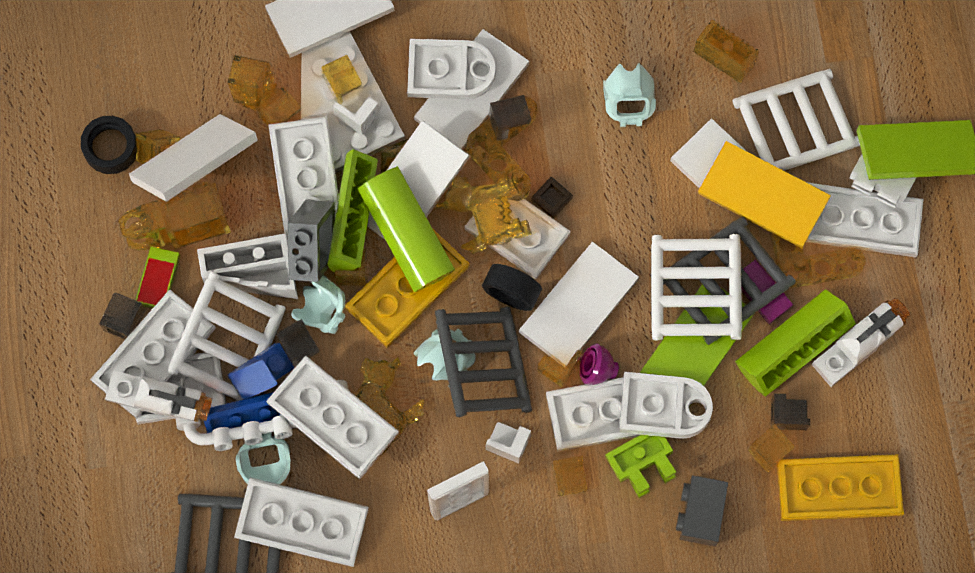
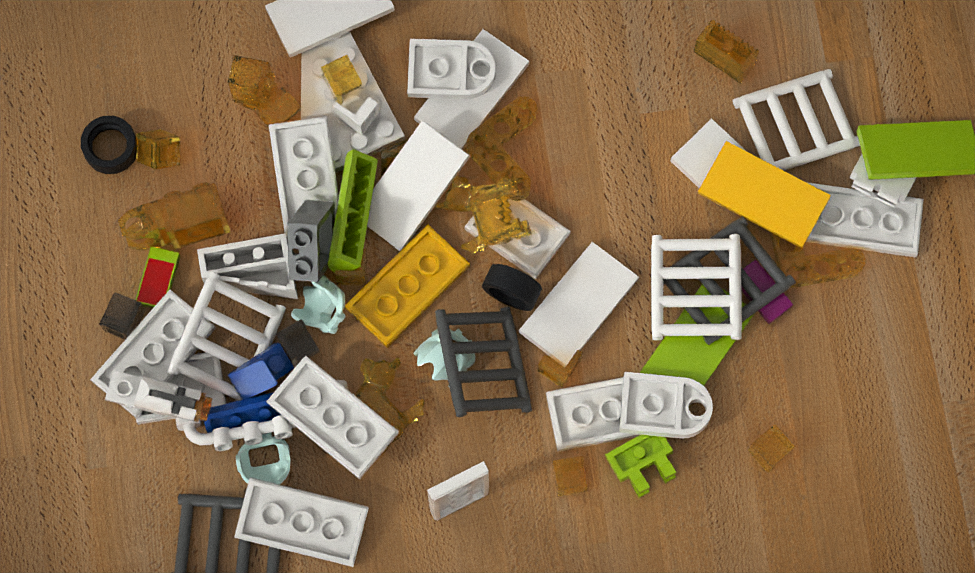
(193, 157): white tile -> none
(406, 229): lime brick -> none
(508, 114): clear smoke panel -> none
(508, 441): white panel -> none
(552, 197): dark brown tile -> none
(597, 365): magenta brick -> none
(629, 86): light aqua helmet -> none
(703, 510): dark grey brick -> none
(789, 413): clear smoke panel -> none
(796, 342): lime brick -> none
(840, 487): yellow tile -> none
(861, 341): white plate -> none

